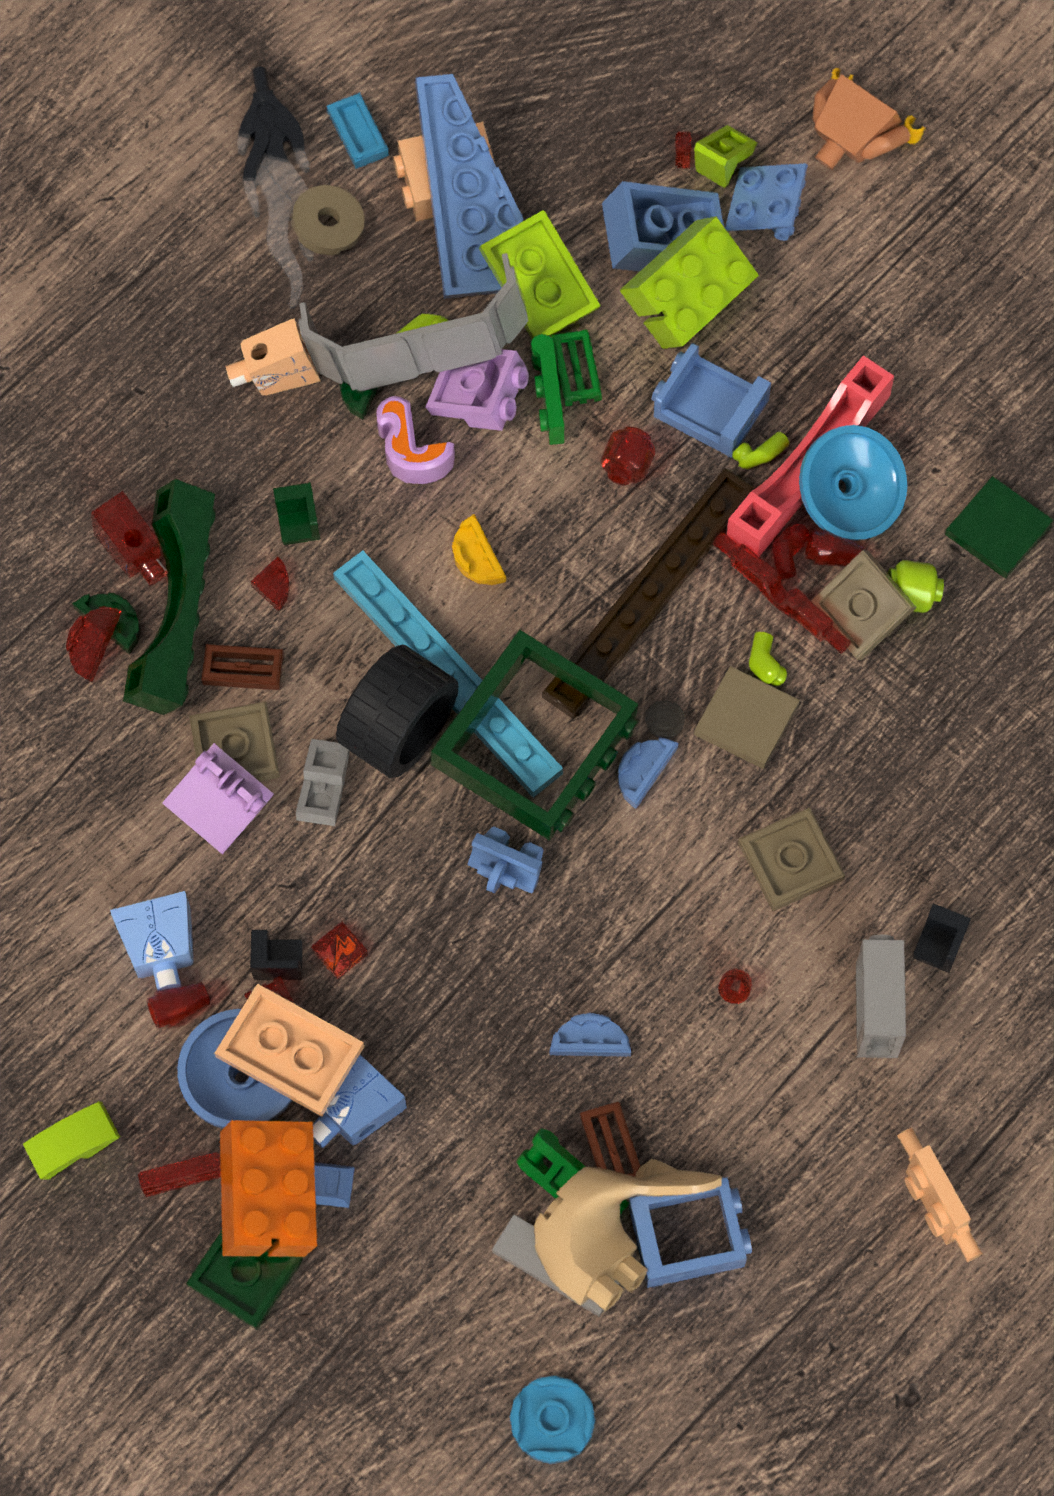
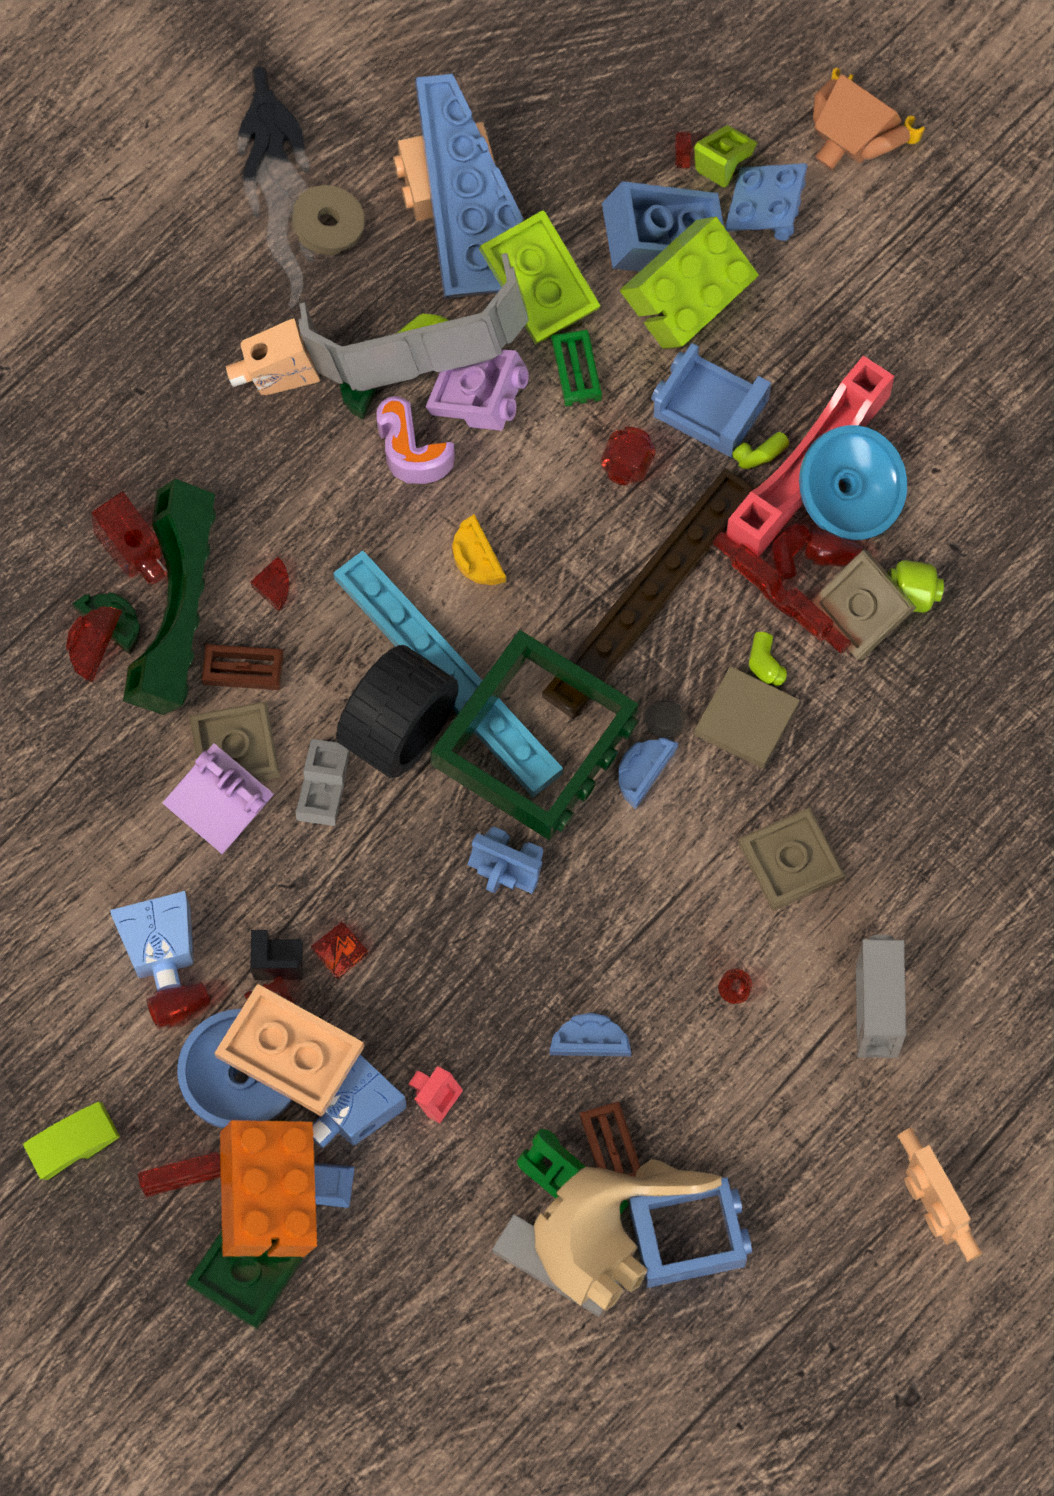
(296, 513): dark green panel -> none
(357, 130): dark azure tile -> none
(435, 1093): none -> coral tile
(547, 387): green plate -> none
(552, 1419): dark azure tile -> none
(941, 938): black panel -> none
(999, 527): dark green tile -> none

